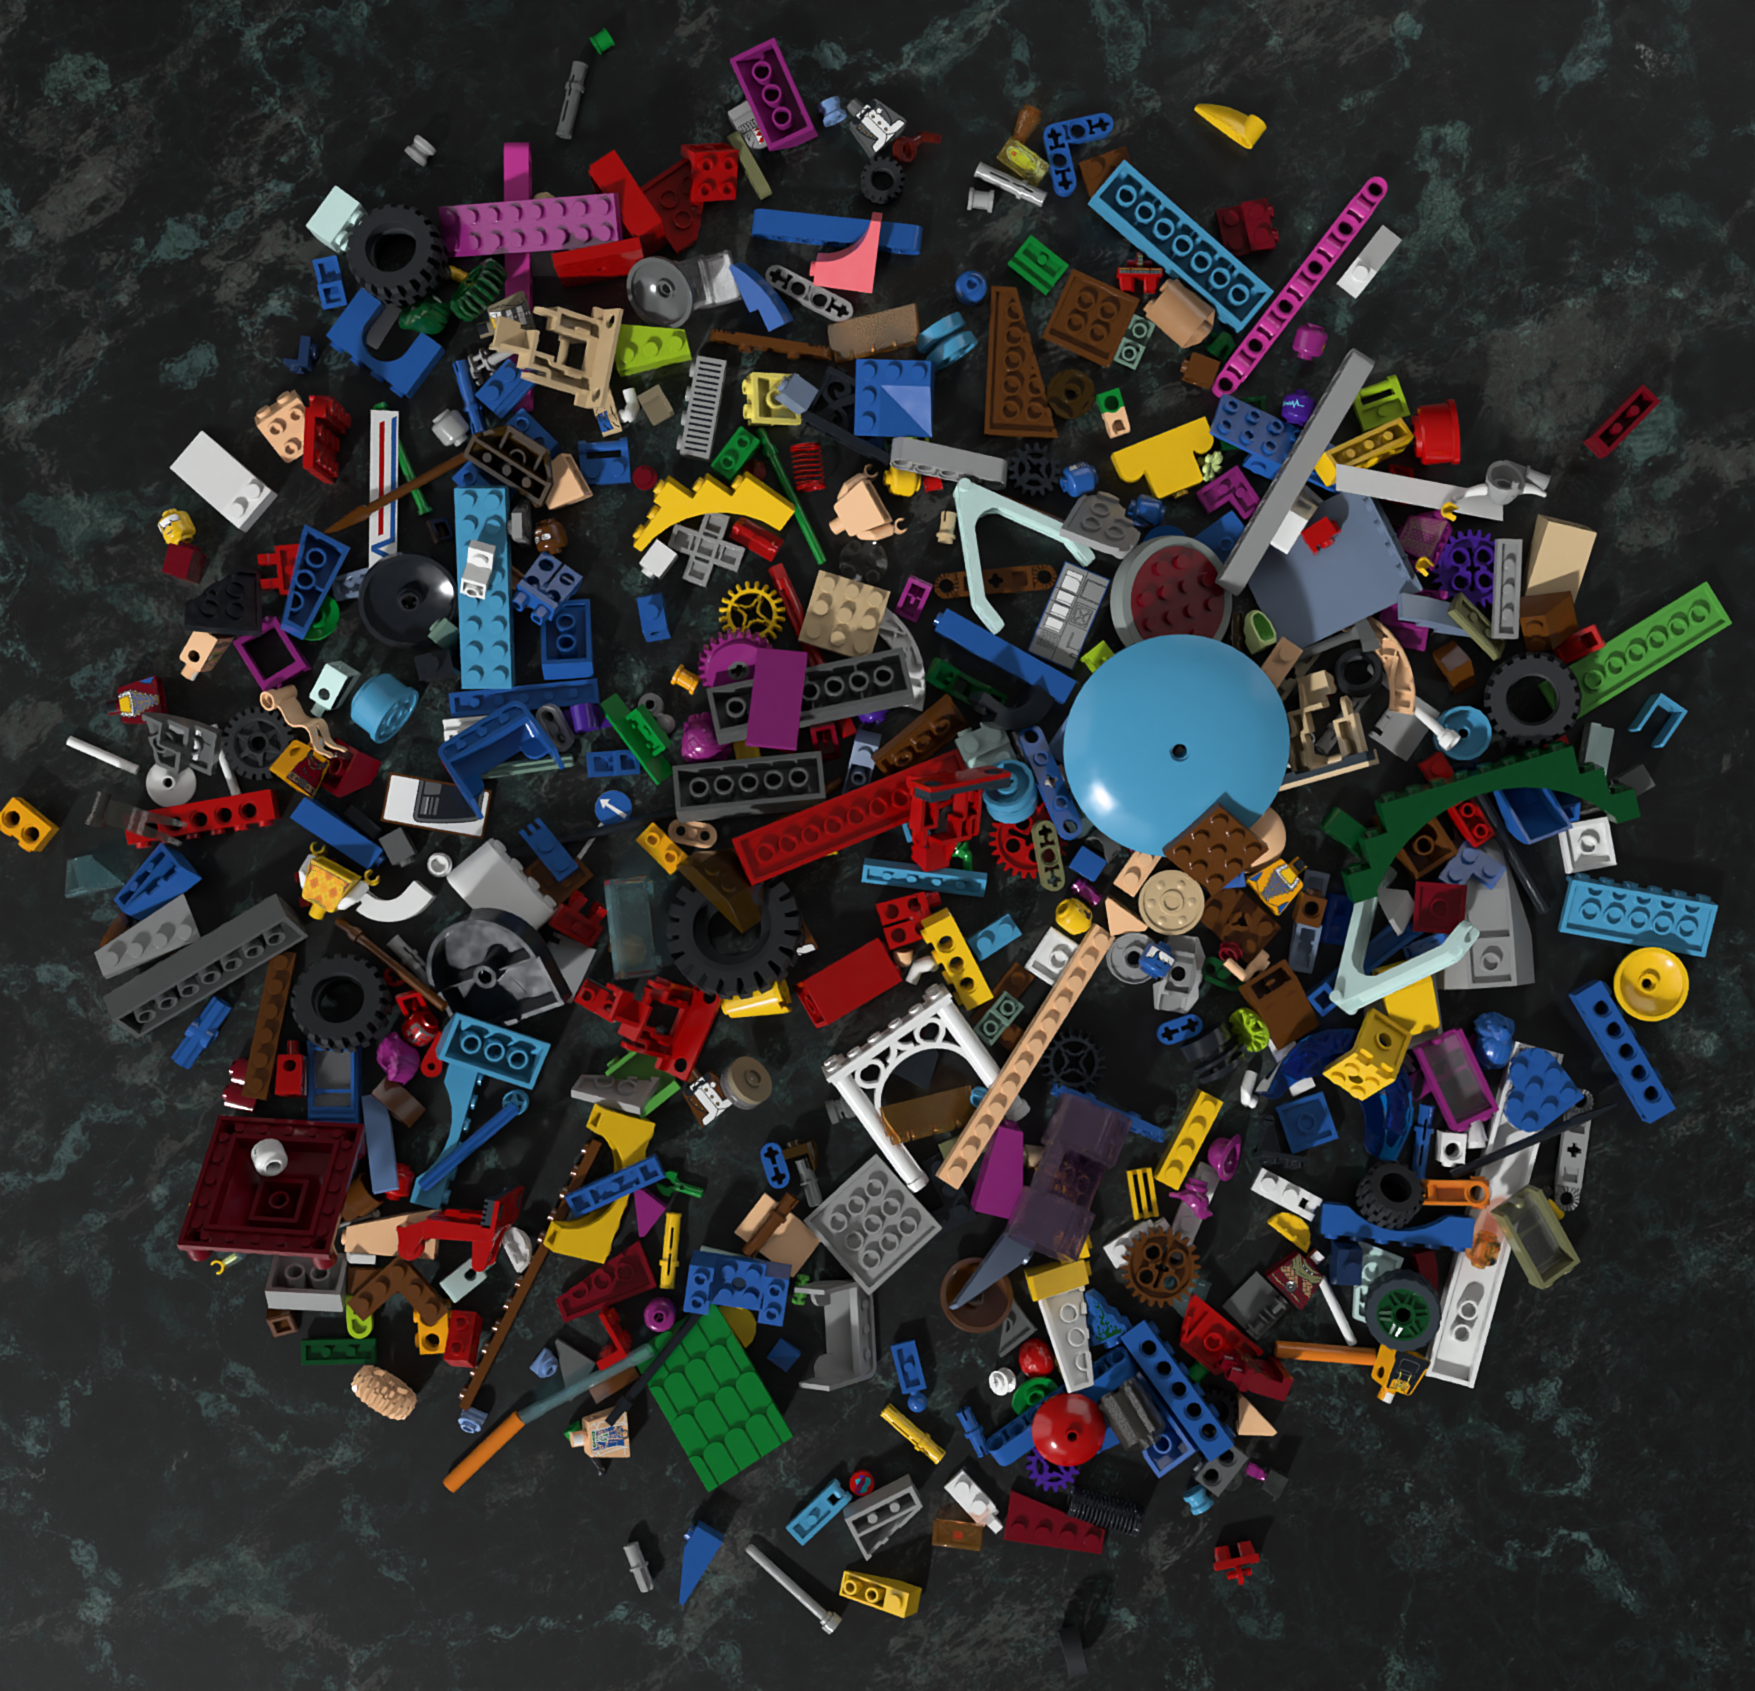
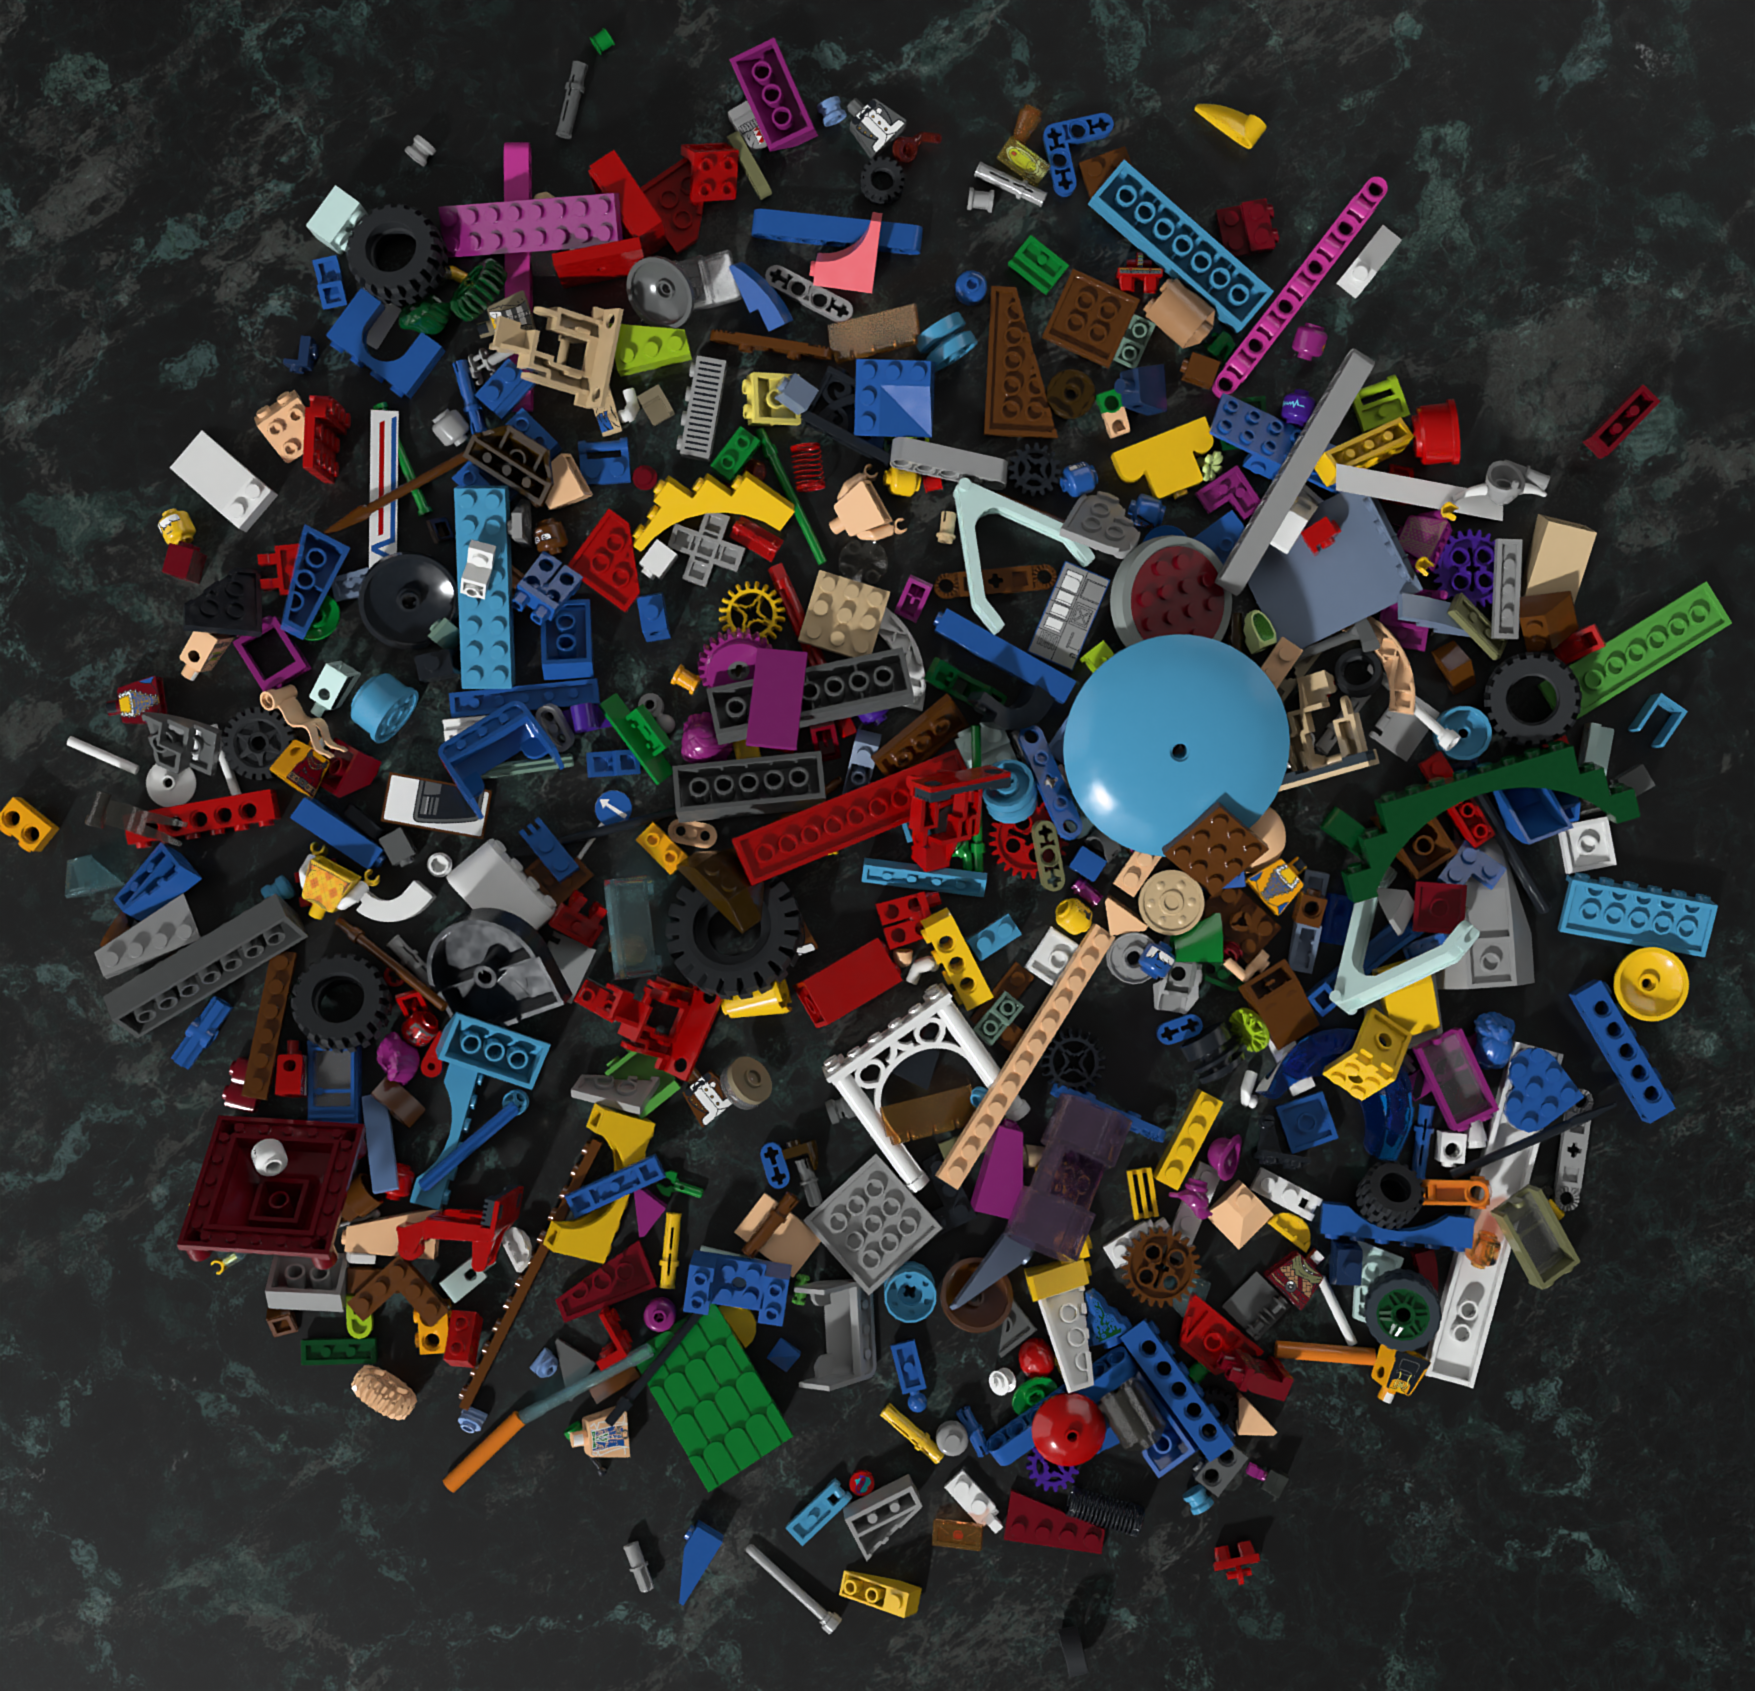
(281, 887): none -> dark azure wheel
(609, 561): none -> red plate
(909, 1305): none -> dark azure wheel
(952, 1438): none -> light grey head
(977, 844): none -> green bar
(1143, 389): none -> dark blue torso
(1201, 942): none -> green slope
(1239, 1214): none -> light nougat slope

